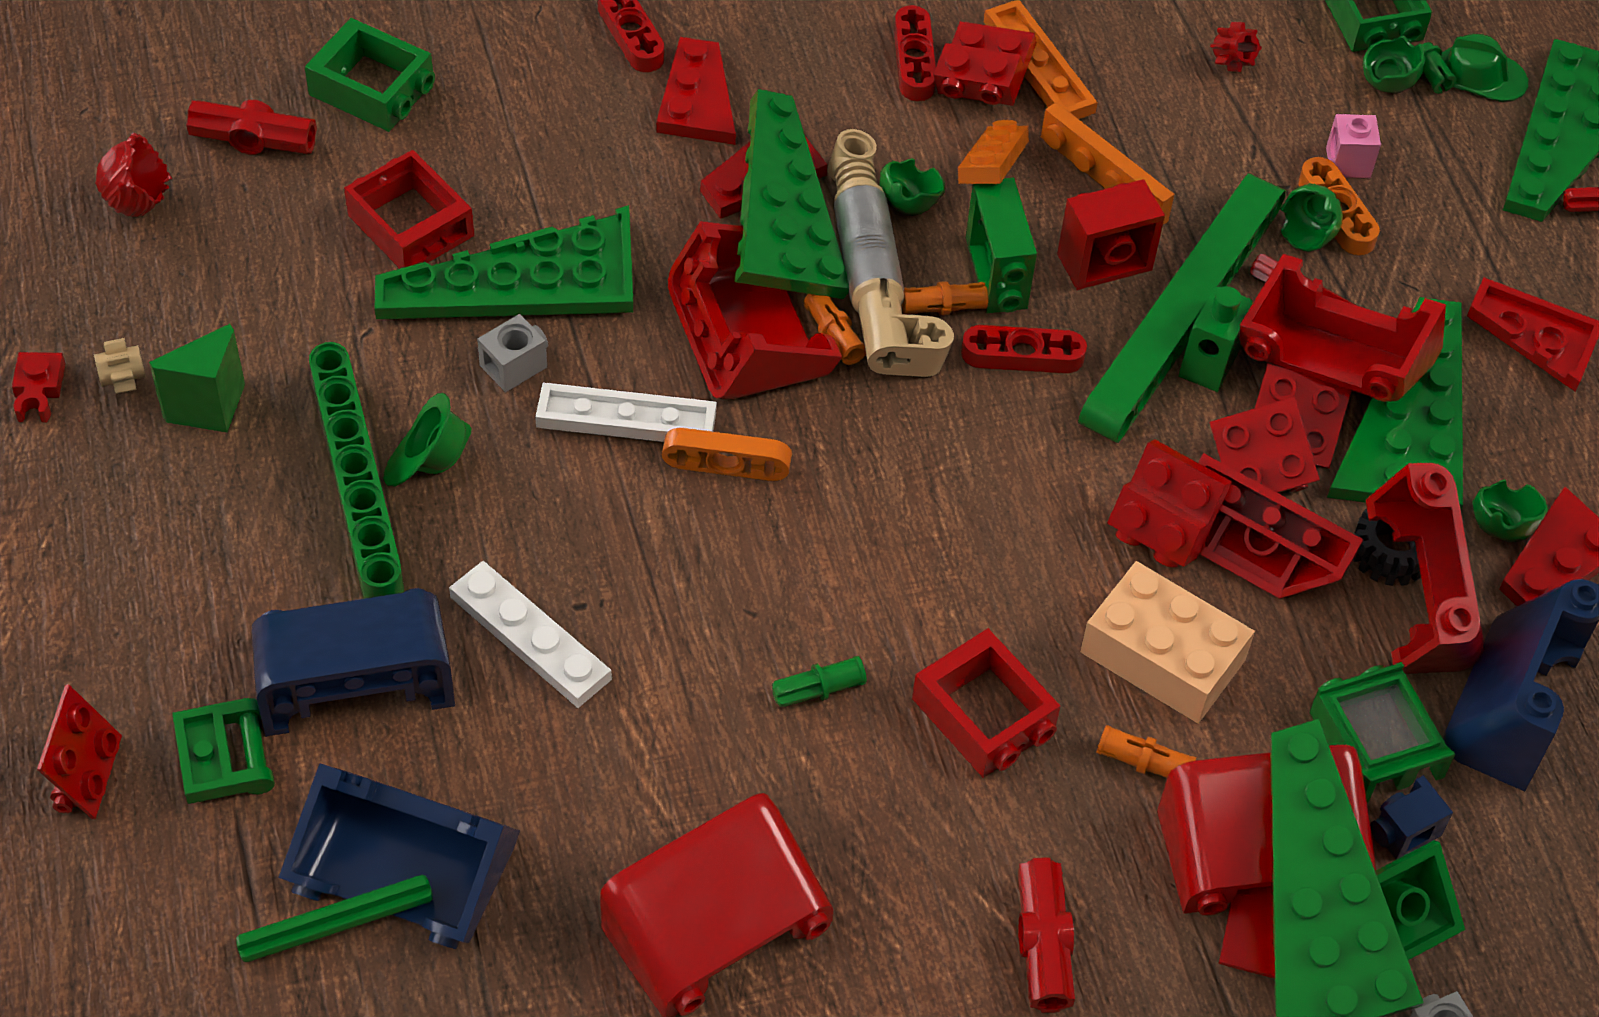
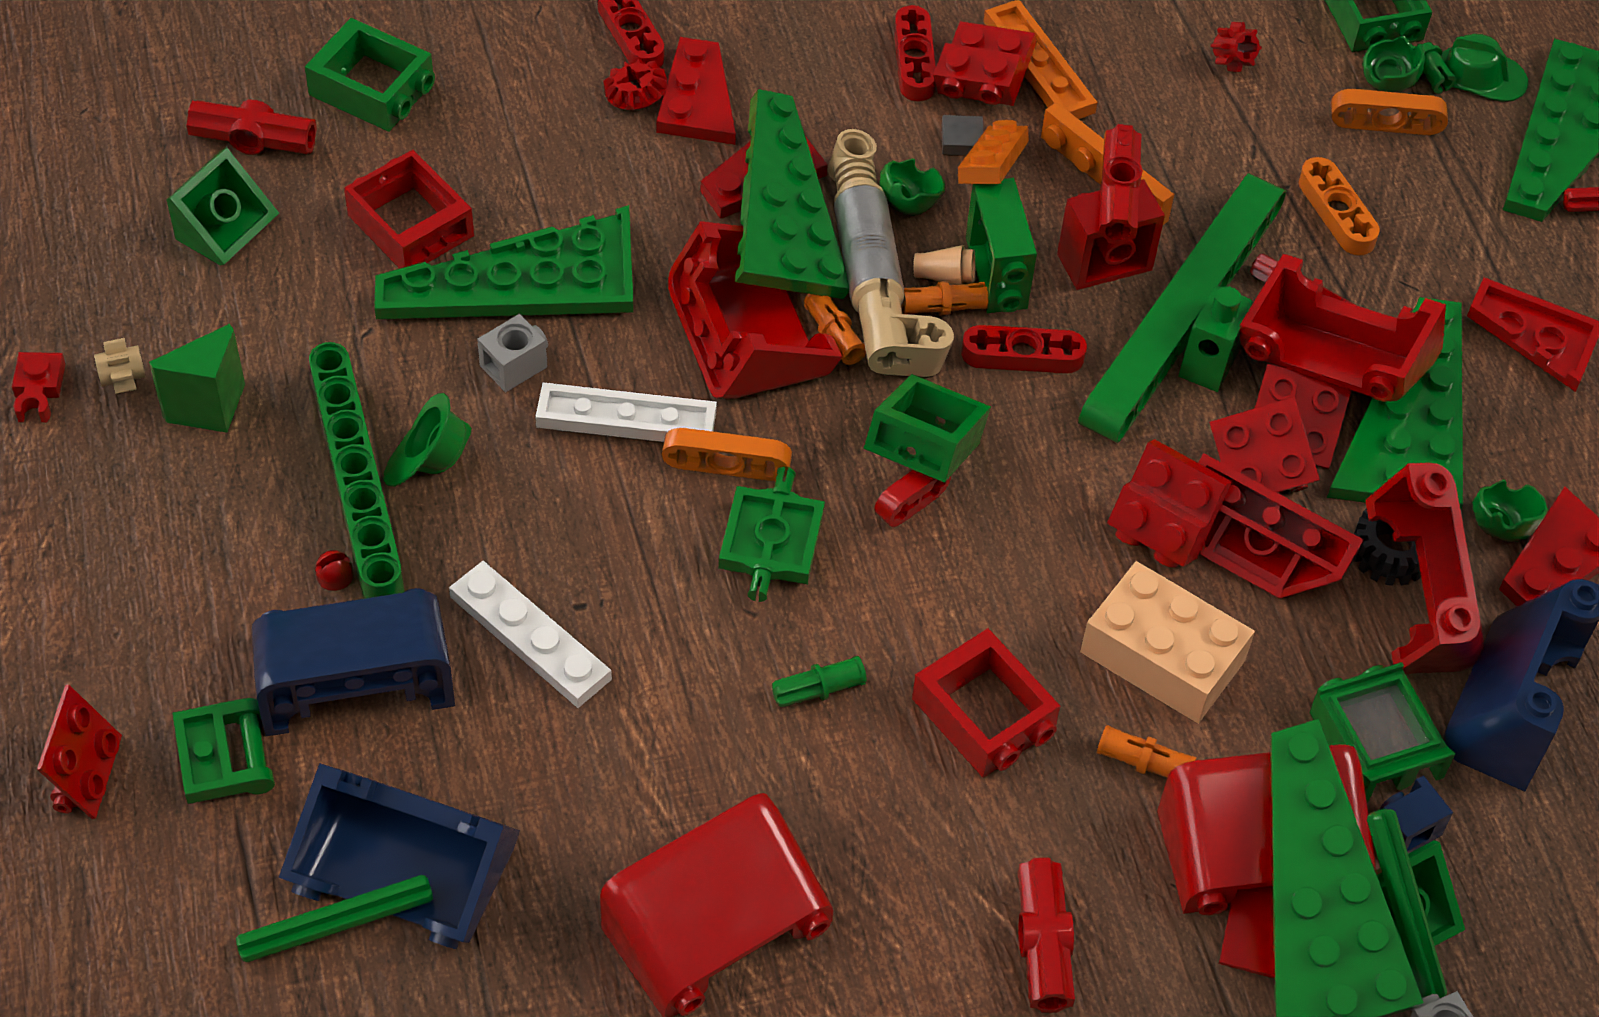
(132, 177): red hair -> none
(219, 209): none -> green slope
(334, 570): none -> red hinge
(625, 95): none -> red gear
(771, 534): none -> green plate
(908, 497): none -> red beam
(911, 420): none -> green window
(950, 264): none -> light nougat cone
(960, 133): none -> flat silver tile
(1120, 184): none -> red piece
(1311, 217): green hair -> none
(1354, 144): bright pink brick -> none
(1406, 902): none -> green axle
(1416, 123): none -> orange beam

